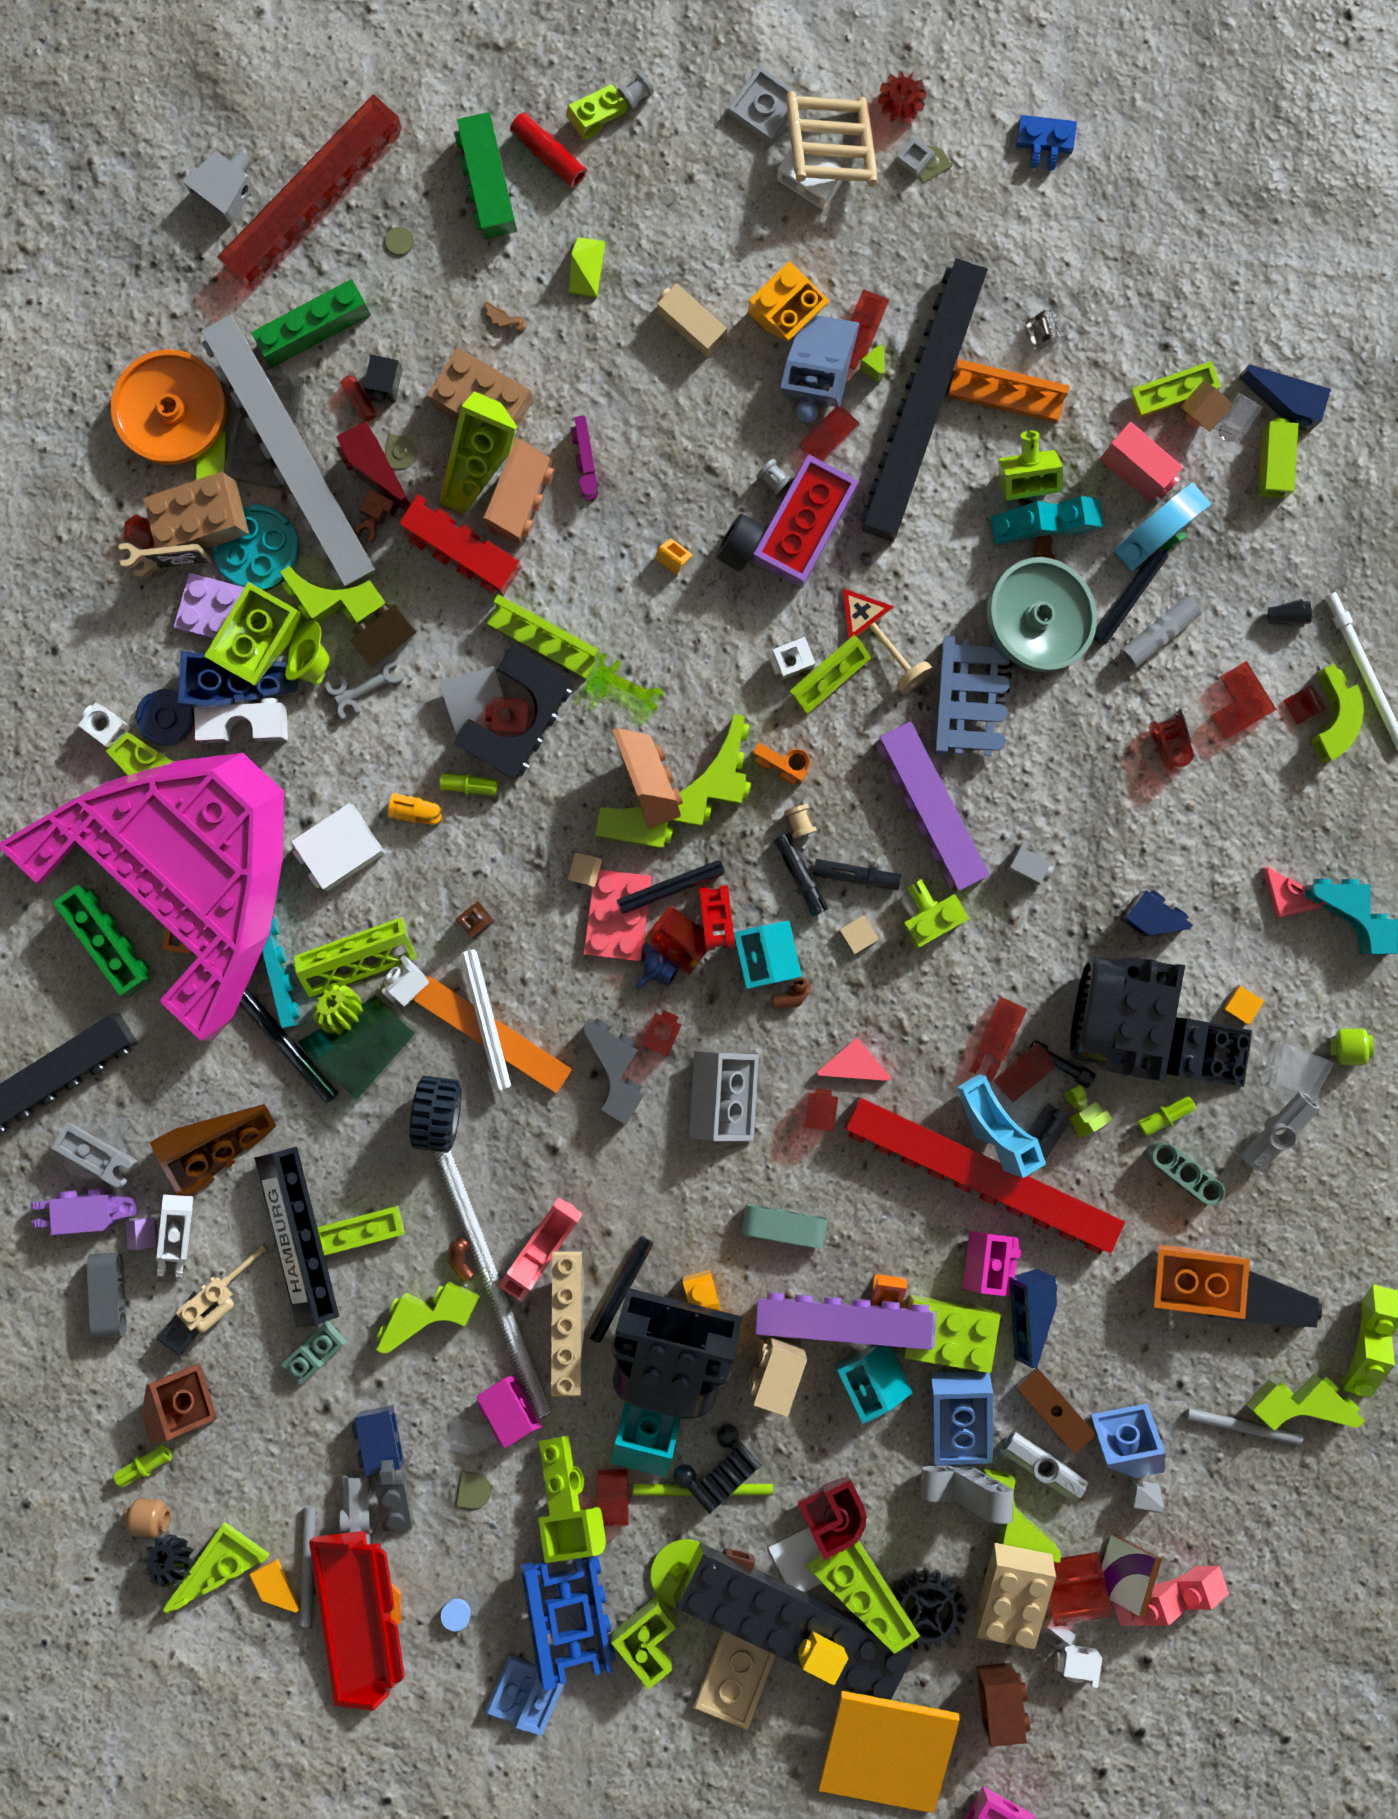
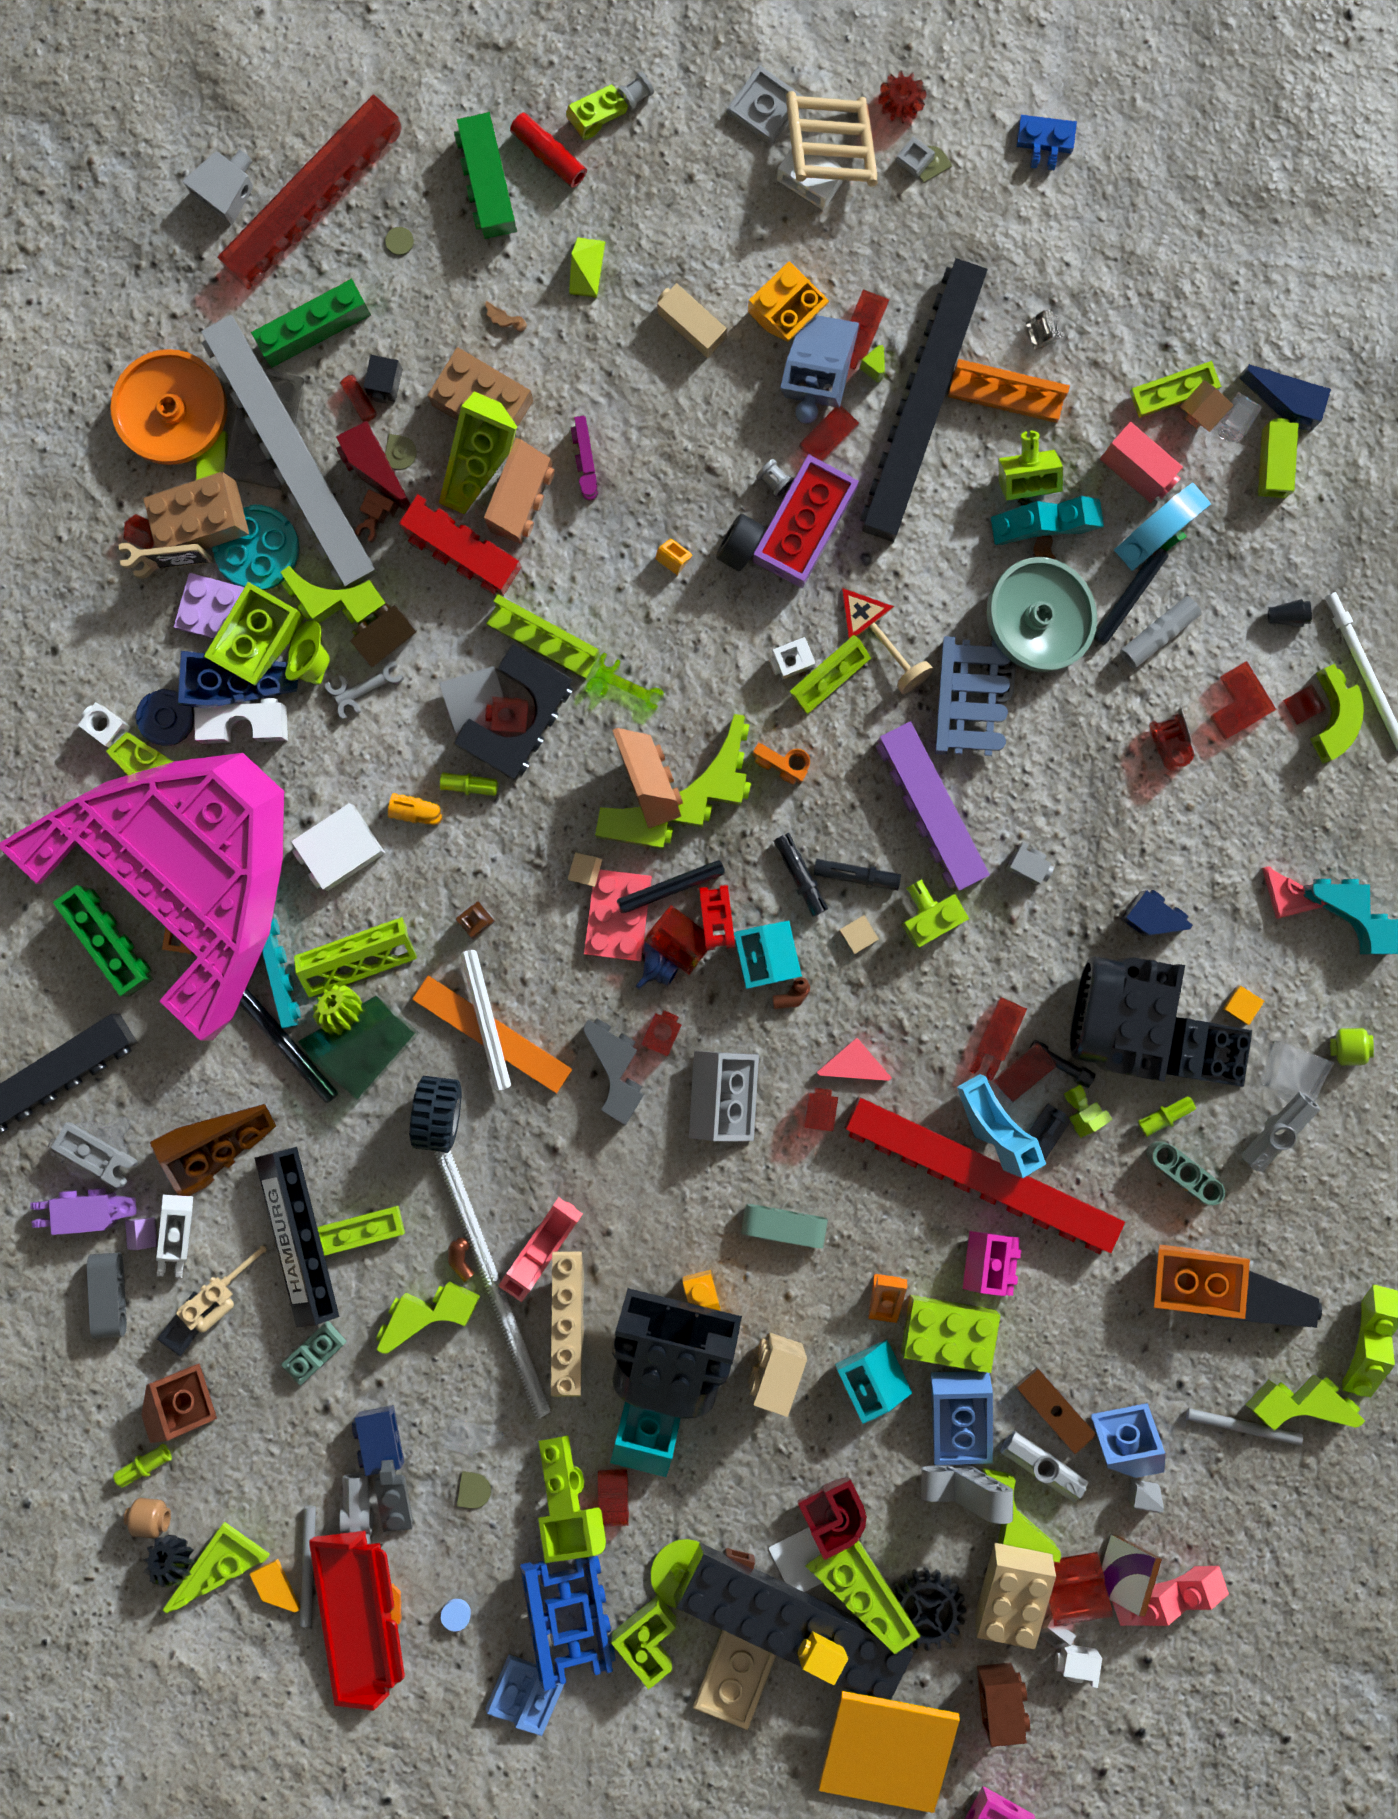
(404, 982): white brick -> none
(508, 1411): dark pink brick -> none
(619, 1289): black axle -> none
(674, 1490): lime axle -> none
(725, 1477): black gear -> none
(800, 821): tan bush -> none
(846, 1322): medium lavender brick -> none
(1032, 1312): dark blue slope -> none

